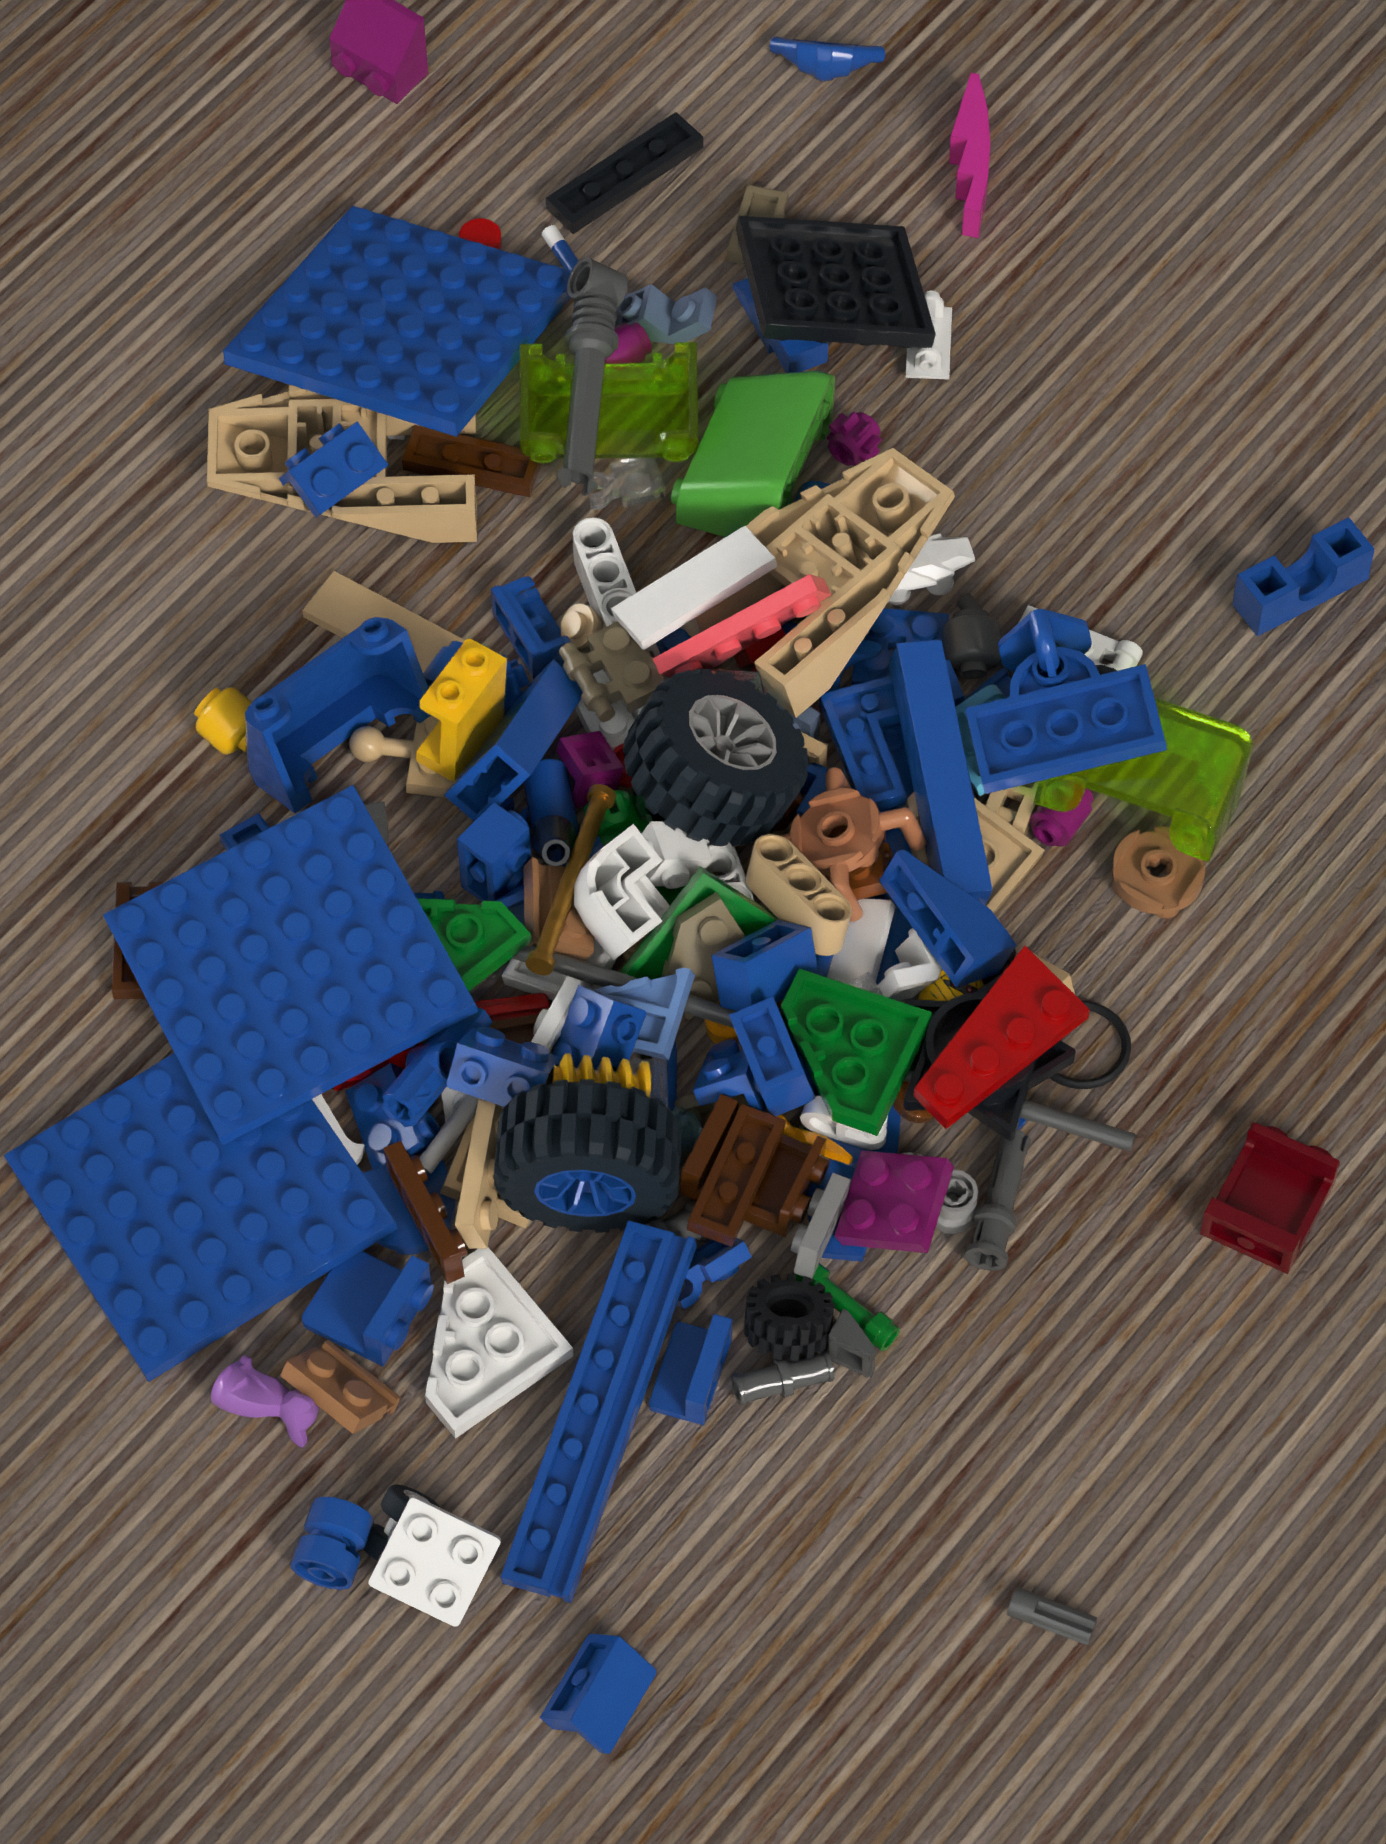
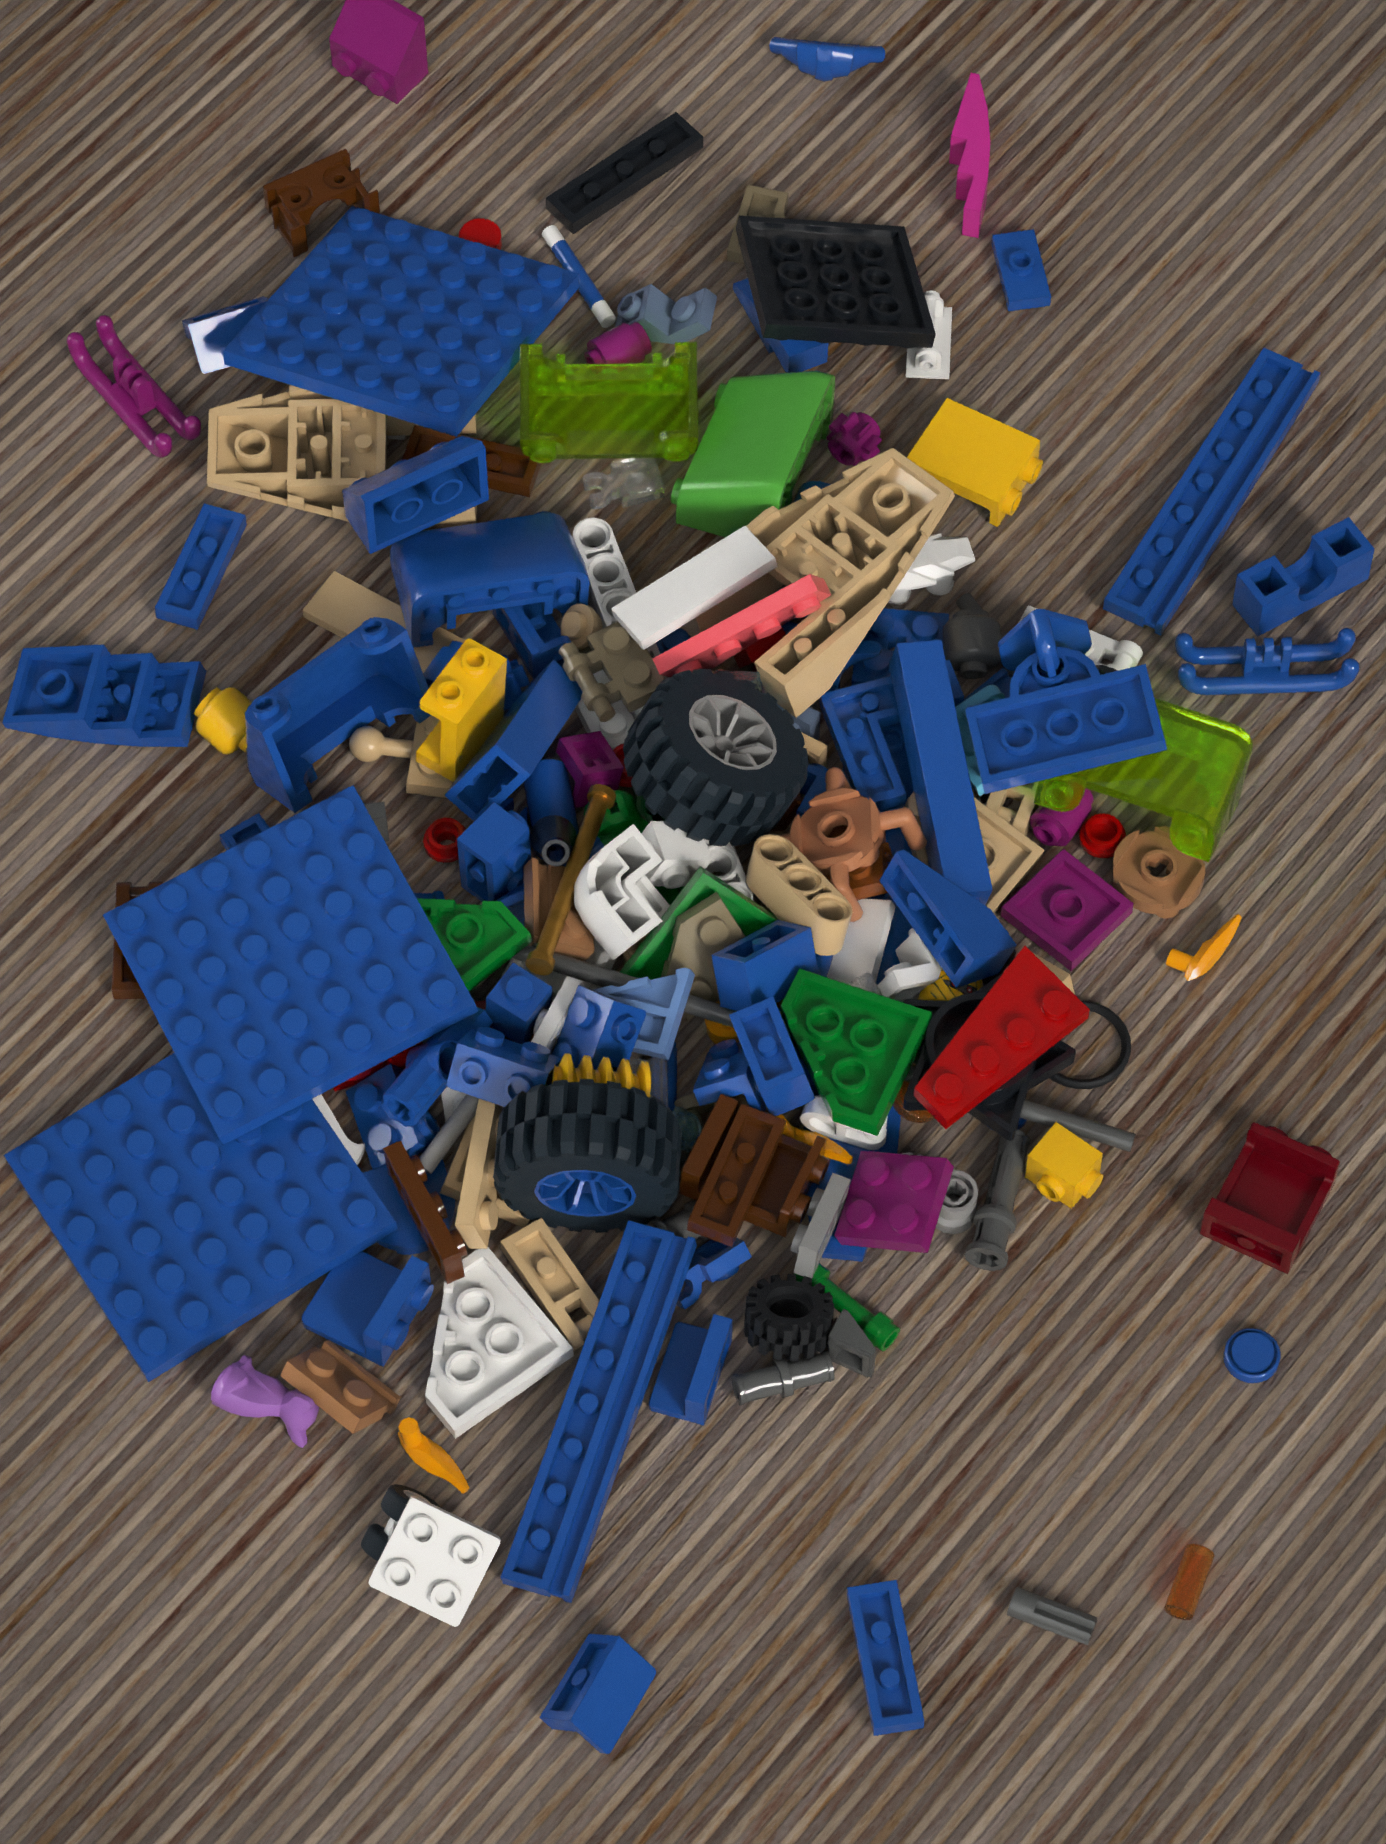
(104, 697): none -> blue slope
(133, 391): none -> magenta piece
(200, 566): none -> blue plate
(216, 329): none -> blue panel
(300, 193): none -> reddish brown piece
(329, 1550): blue wheel -> none
(334, 469): blue bracket -> none
(417, 492): none -> blue slope
(430, 1455): none -> light orange bar
(442, 830): none -> red plate
(486, 569): none -> blue windscreen
(517, 1003): none -> blue brick
(551, 1279): none -> tan plate
(591, 340): dark grey piece -> none
(885, 1658): none -> blue plate
(978, 458): none -> yellow panel
(1021, 270): none -> blue plate
(1064, 1166): none -> yellow brick
(1067, 909): none -> magenta plate
(1101, 835): none -> red plate
(1189, 1582): none -> clear orange axle
(1208, 953): none -> light orange bar
(1211, 491): none -> blue plate
(1252, 1355): none -> blue piece
(1266, 666): none -> blue piece

